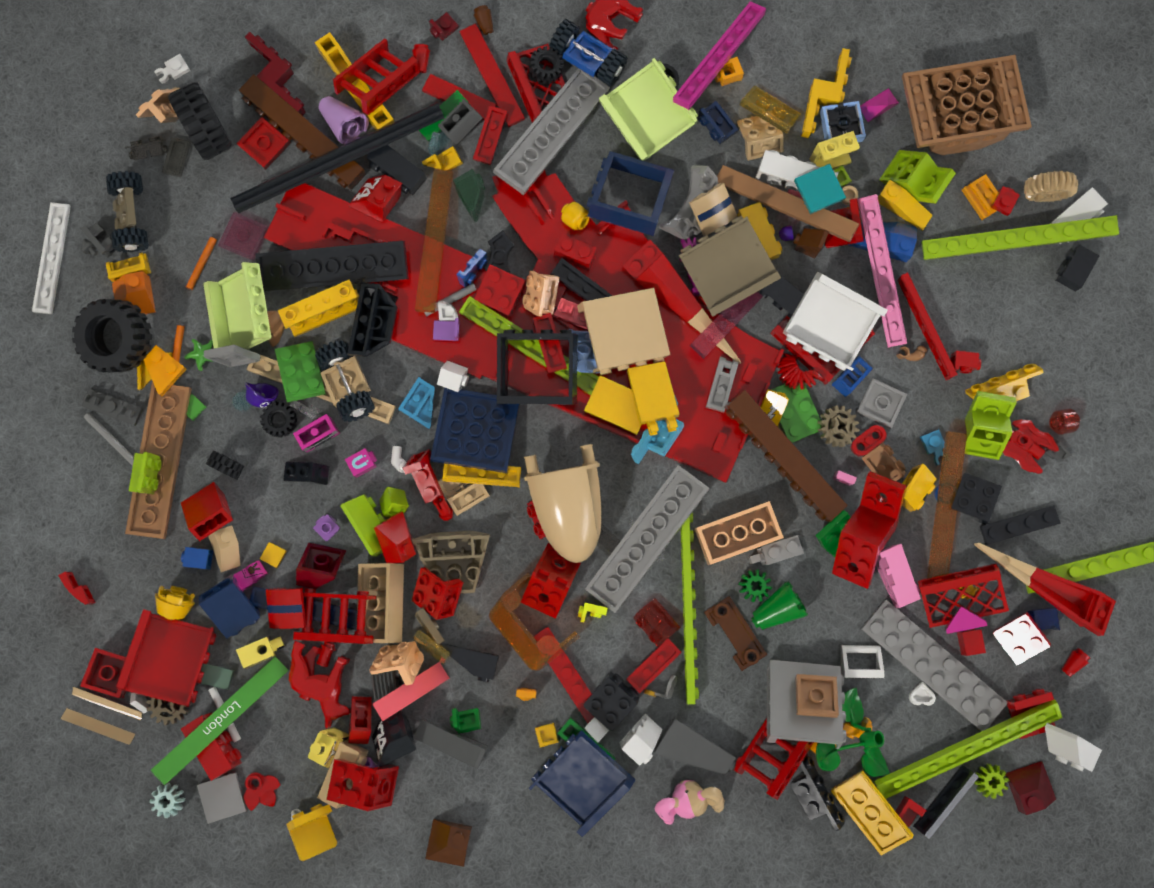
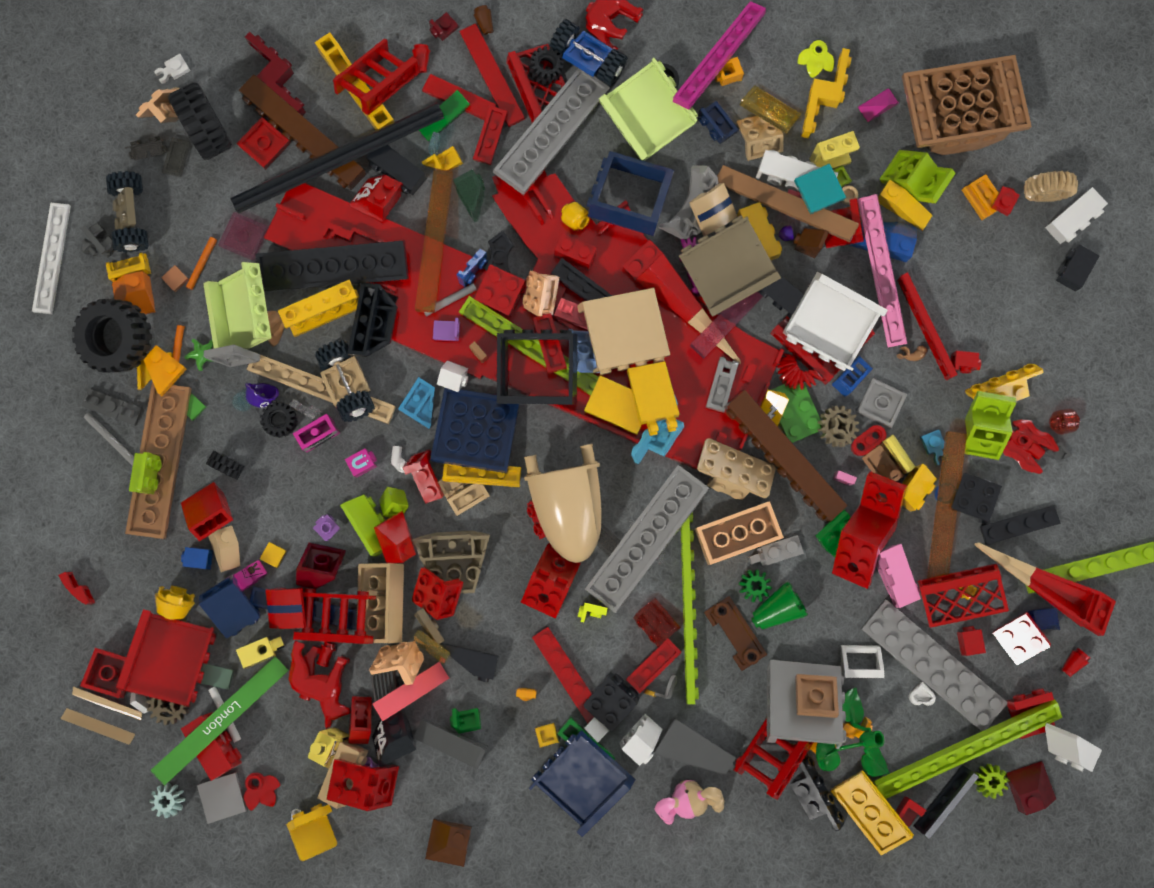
(175, 278): none -> nougat tile
(299, 371): bright green plate -> none
(306, 472): black bracket -> none
(343, 120): lavender cone -> none
(444, 510): red pin -> none
(446, 311): white tile -> none
(460, 121): dark grey brick -> none
(478, 352): none -> medium nougat tile
(533, 653): clear orange windscreen -> none
(735, 471): none -> tan bracket
(816, 61): none -> neon yellow plate
(842, 120): piece -> none
(898, 454): none -> light yellow slope
(963, 621): dark pink slope -> none
(1020, 237): lime plate -> none

